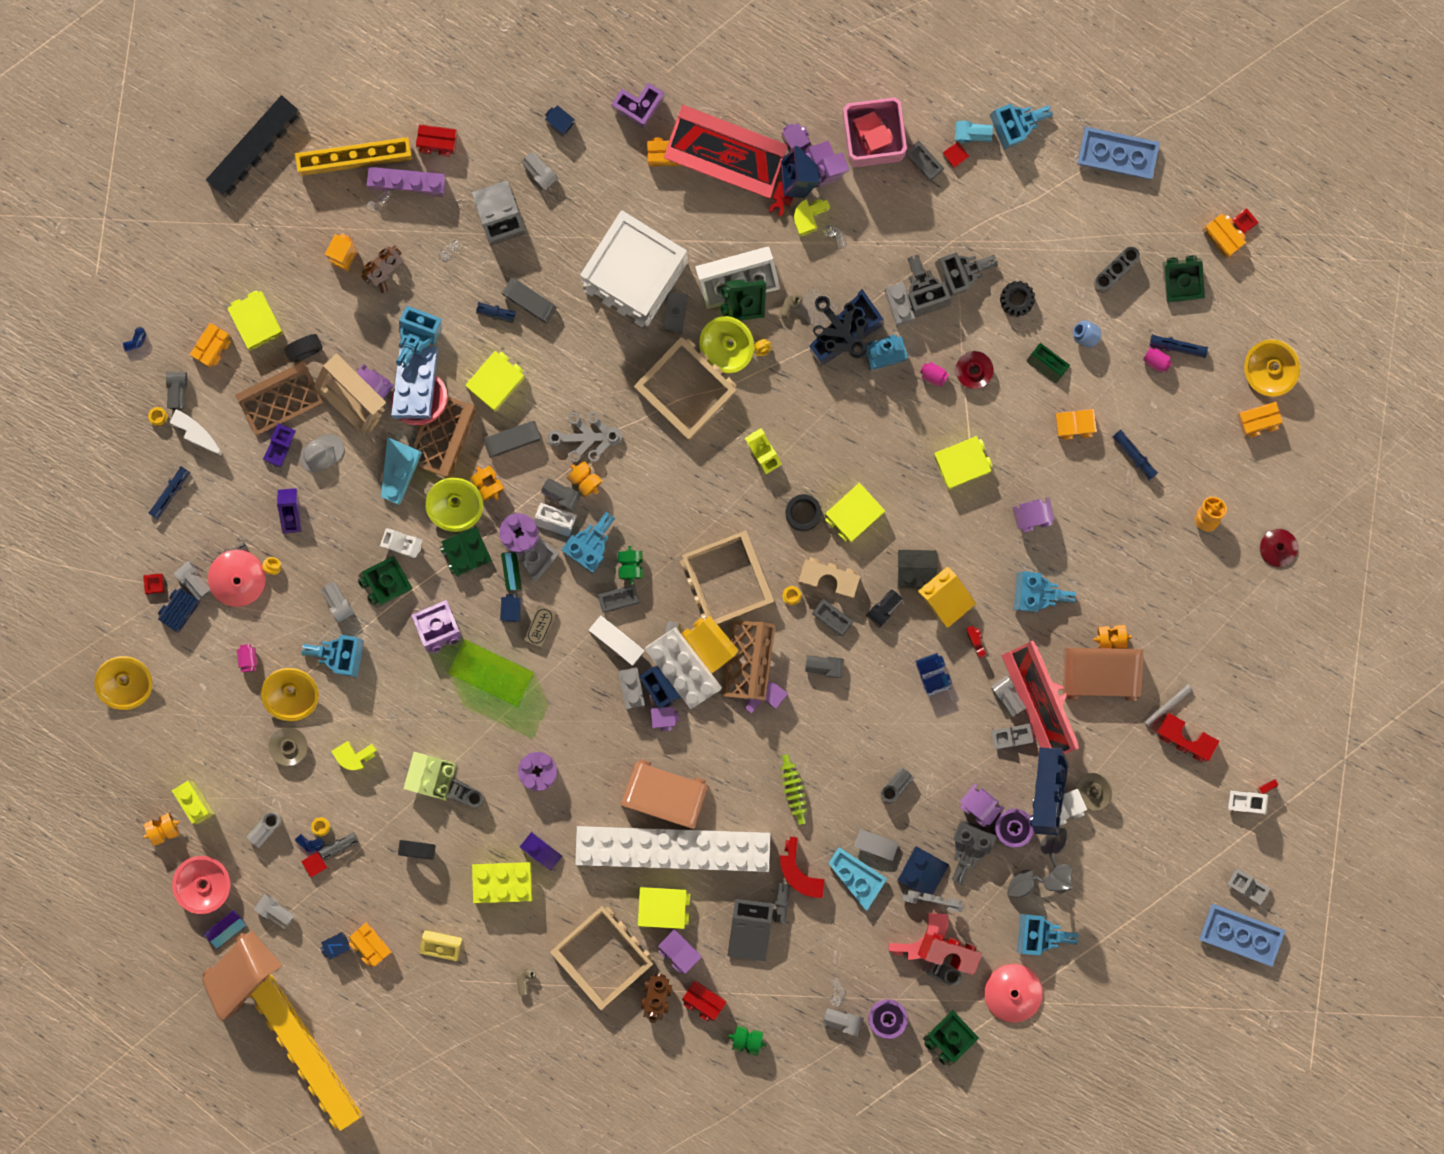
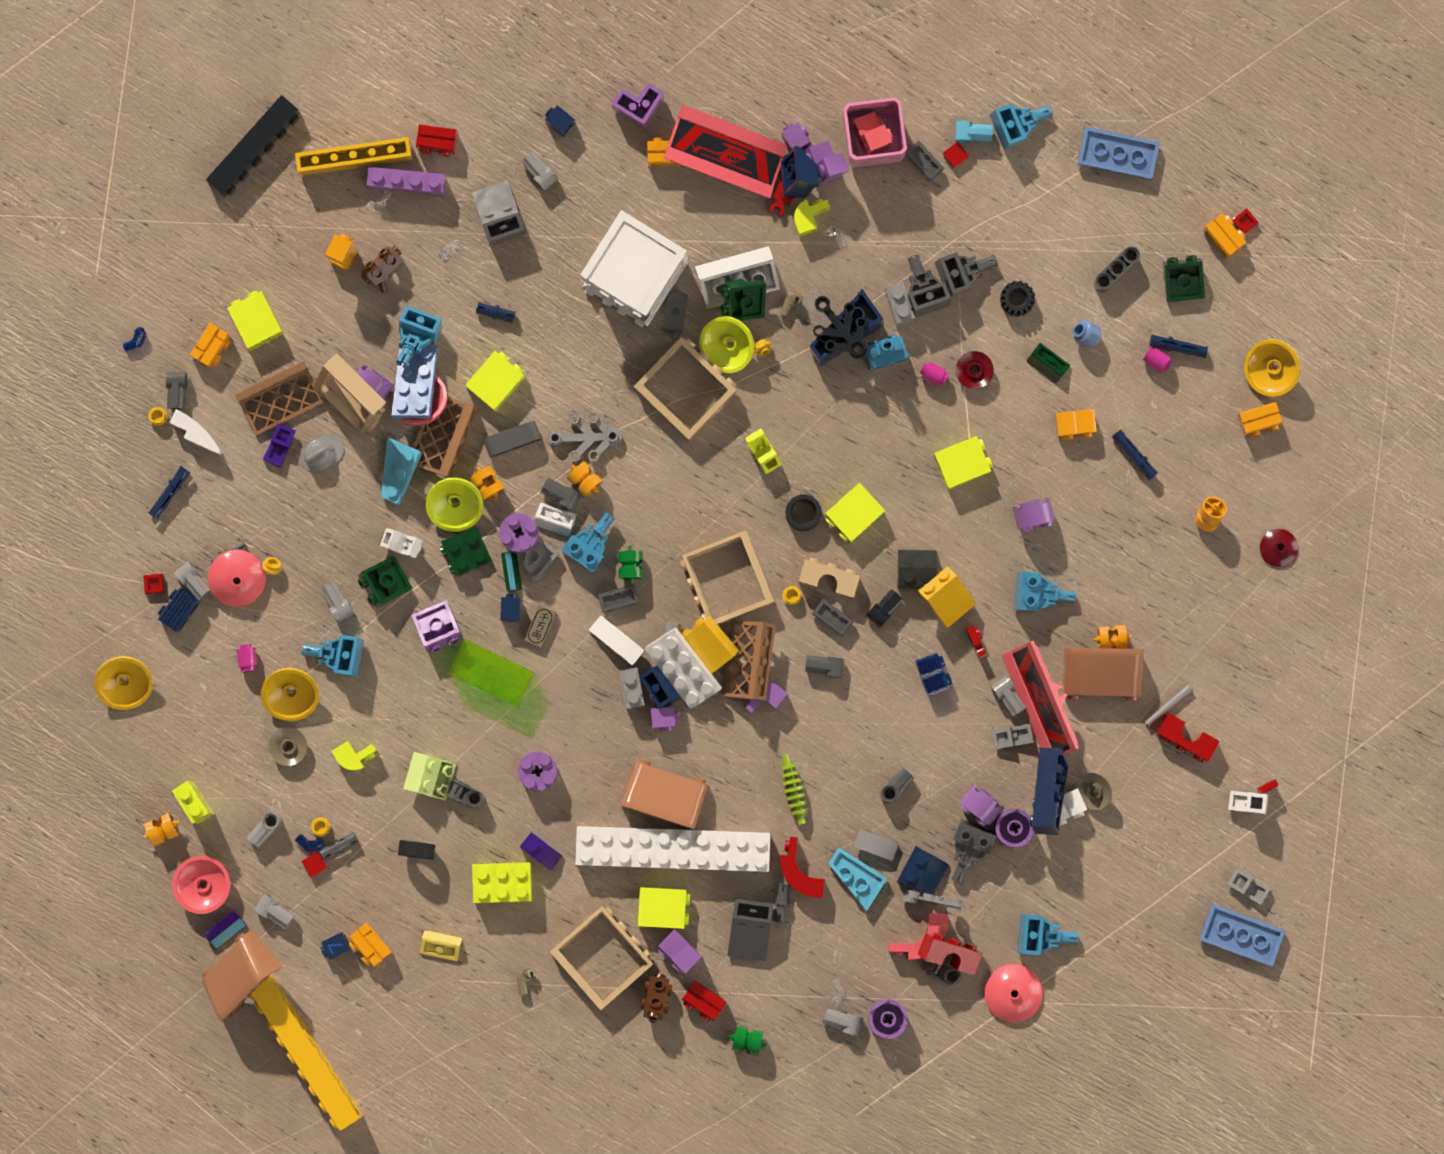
(289, 510): dark purple slope -> none
(303, 348): black tyre -> none
(529, 300): dark grey beam -> none
(950, 1039): dark green plate -> none
(1058, 880): dark grey plant -> none

